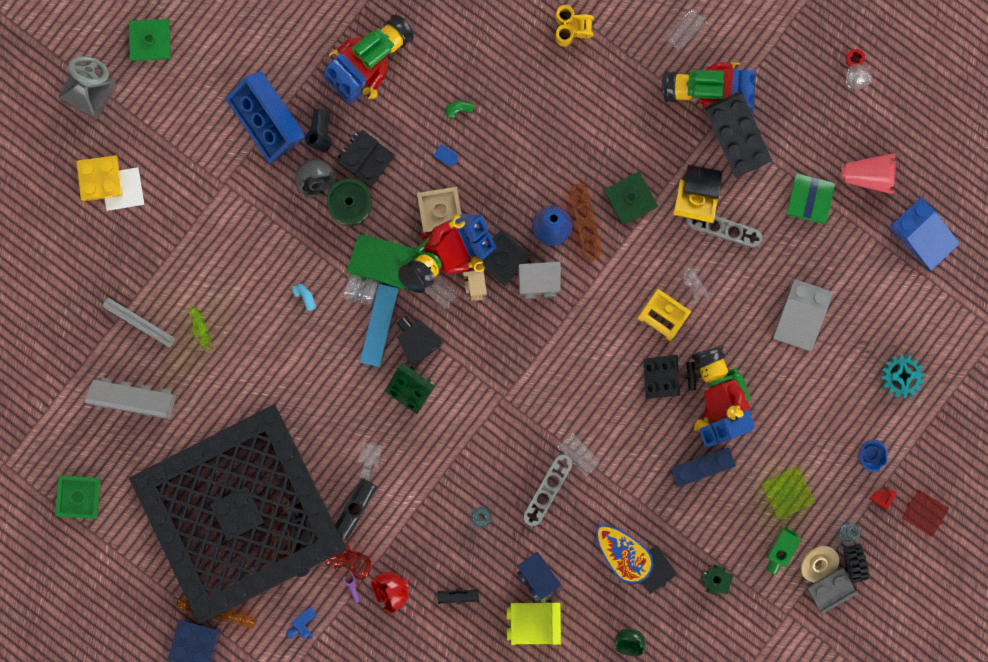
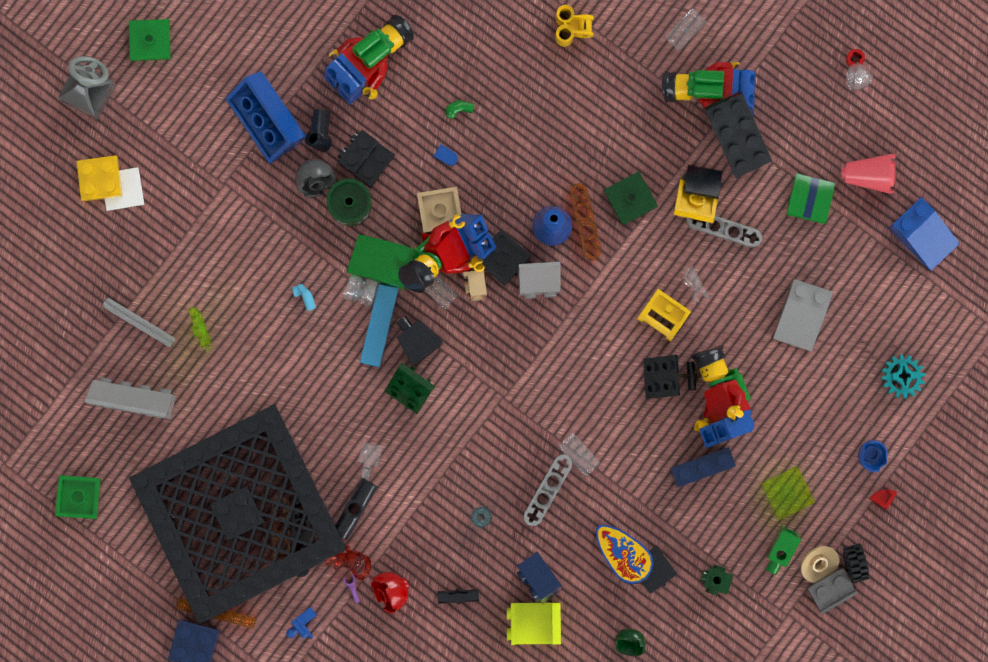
(845, 532): clear light blue cone -> none
(925, 513): clear red piece -> none

